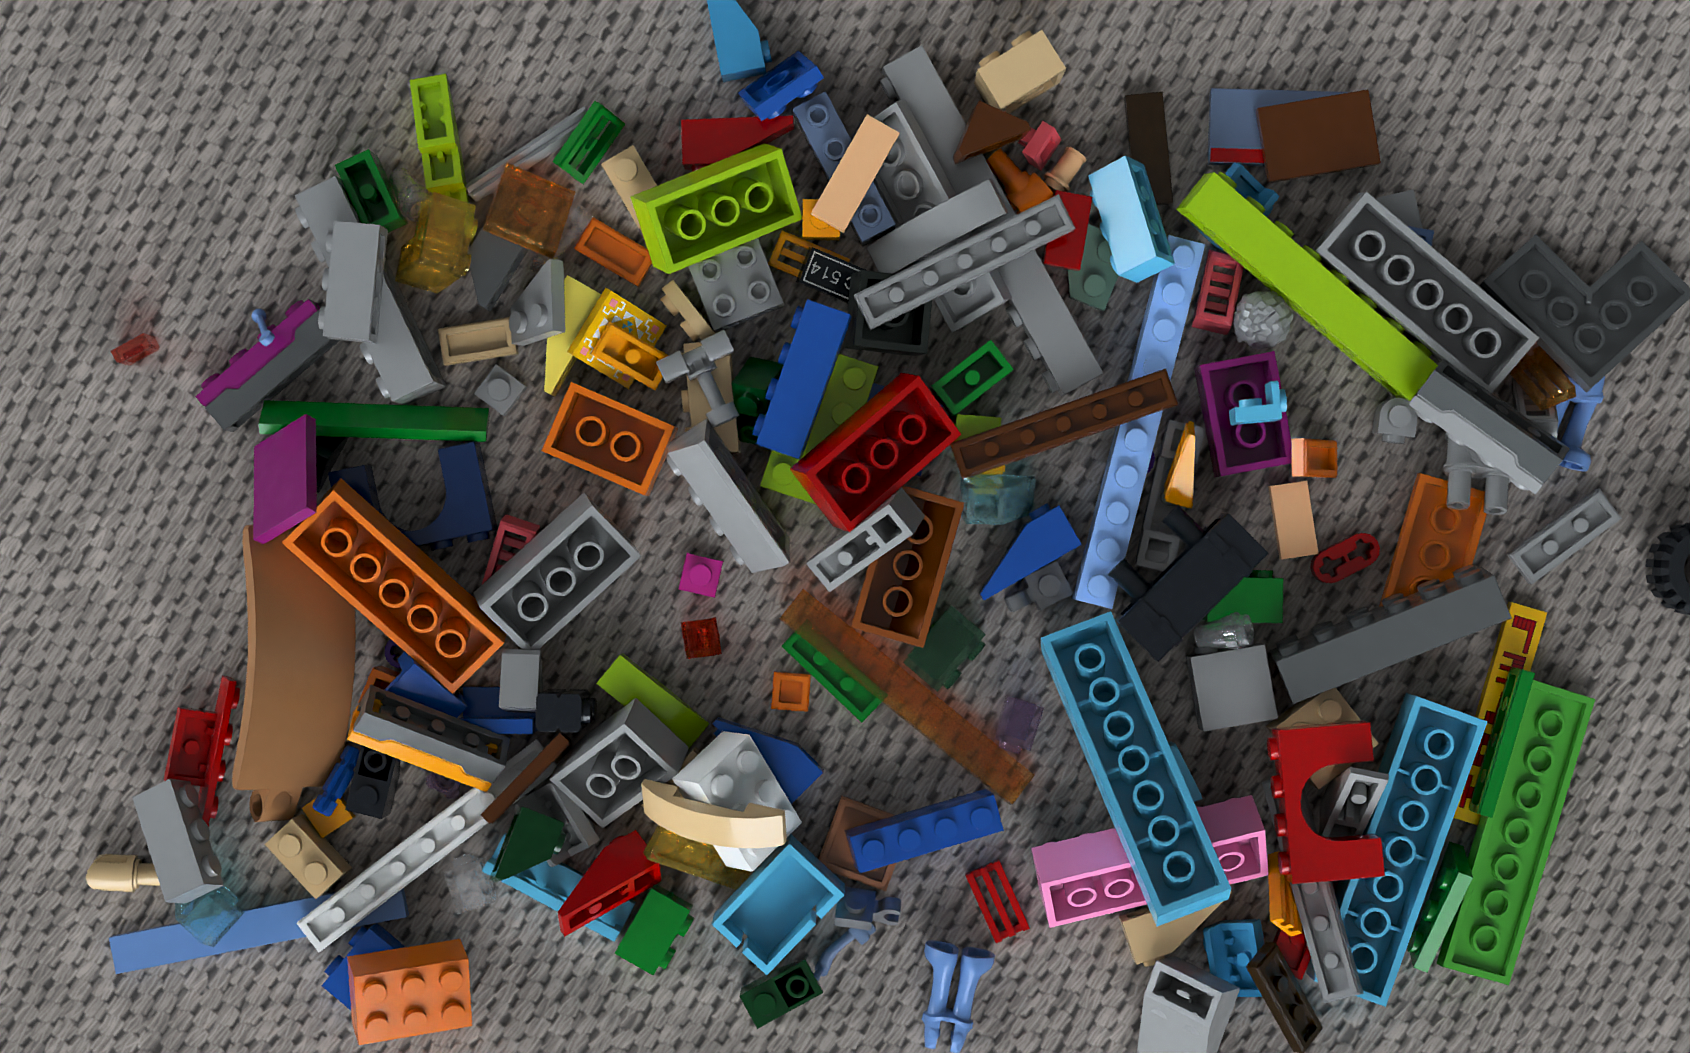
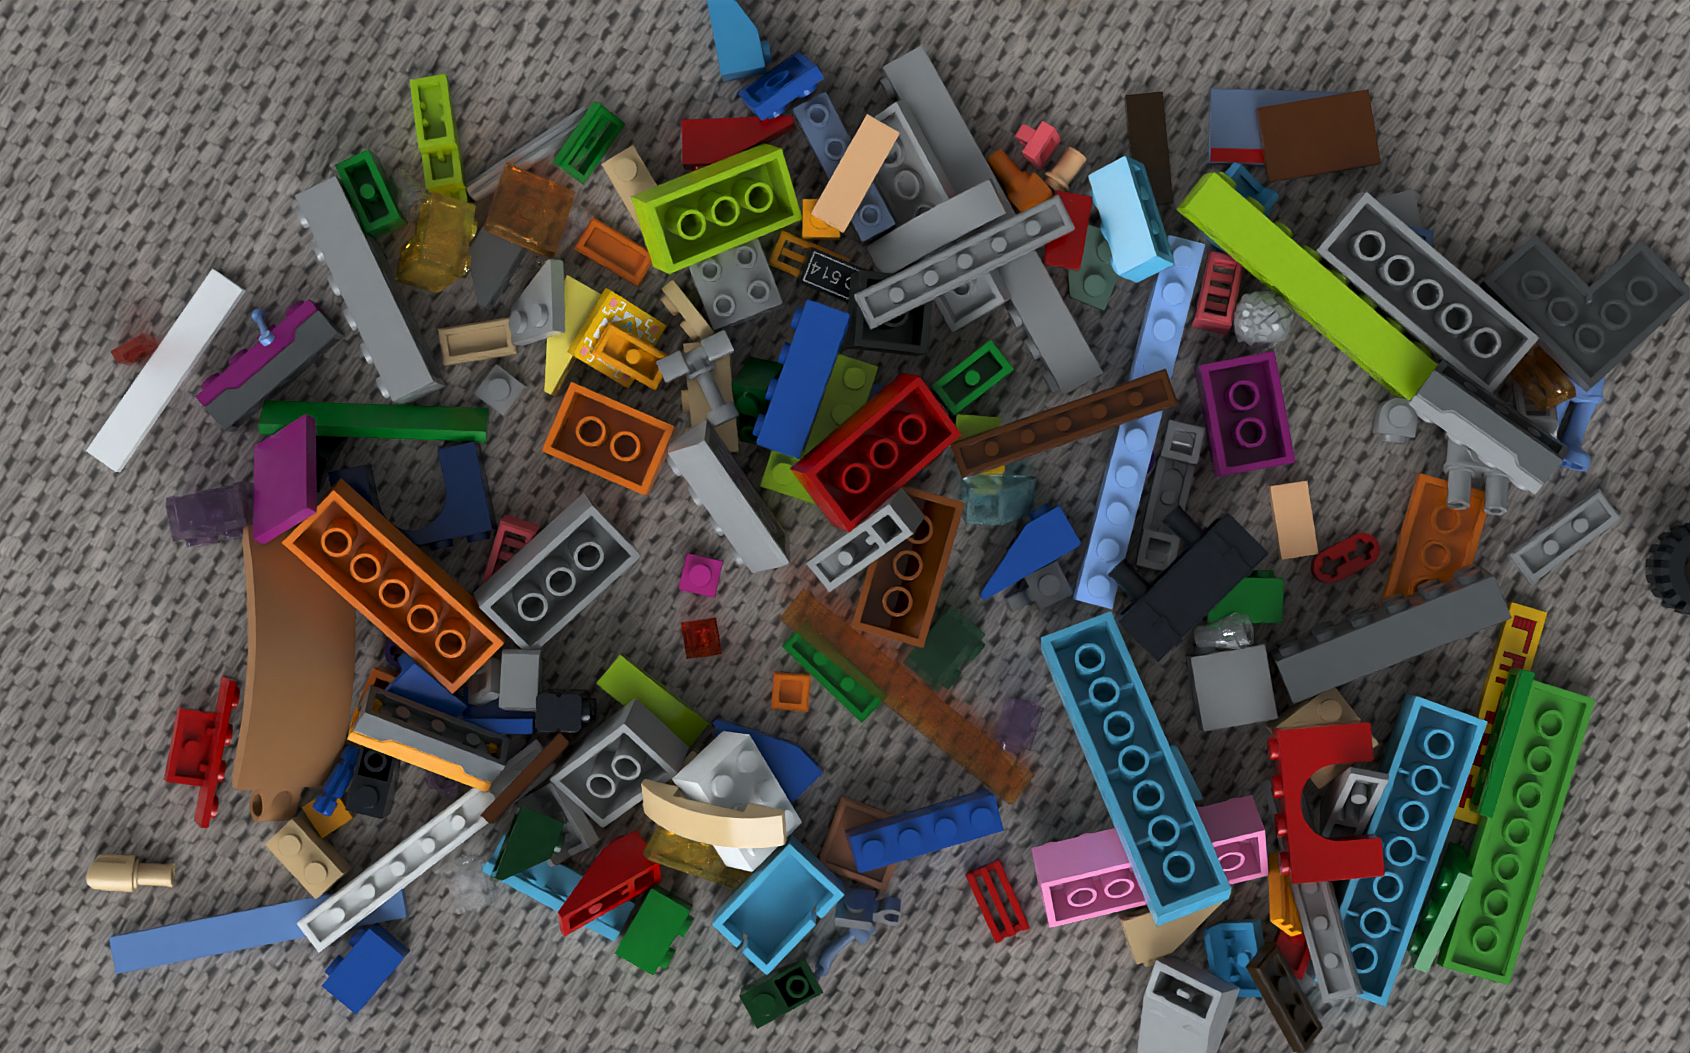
(165, 370): none -> white tile
(178, 841): light grey brick -> none
(209, 915): clear light blue slope -> none
(210, 514): none -> clear purple hinge
(353, 281): light grey brick -> none
(409, 991): orange brick -> none
(485, 683): none -> light grey plate
(943, 960): medium blue piece -> none
(988, 130): reddish brown slope -> none
(1019, 73): tan brick -> none
(1180, 478): light orange slope -> none
(1253, 411): medium azure bracket -> none
(1314, 458): orange tile -> none

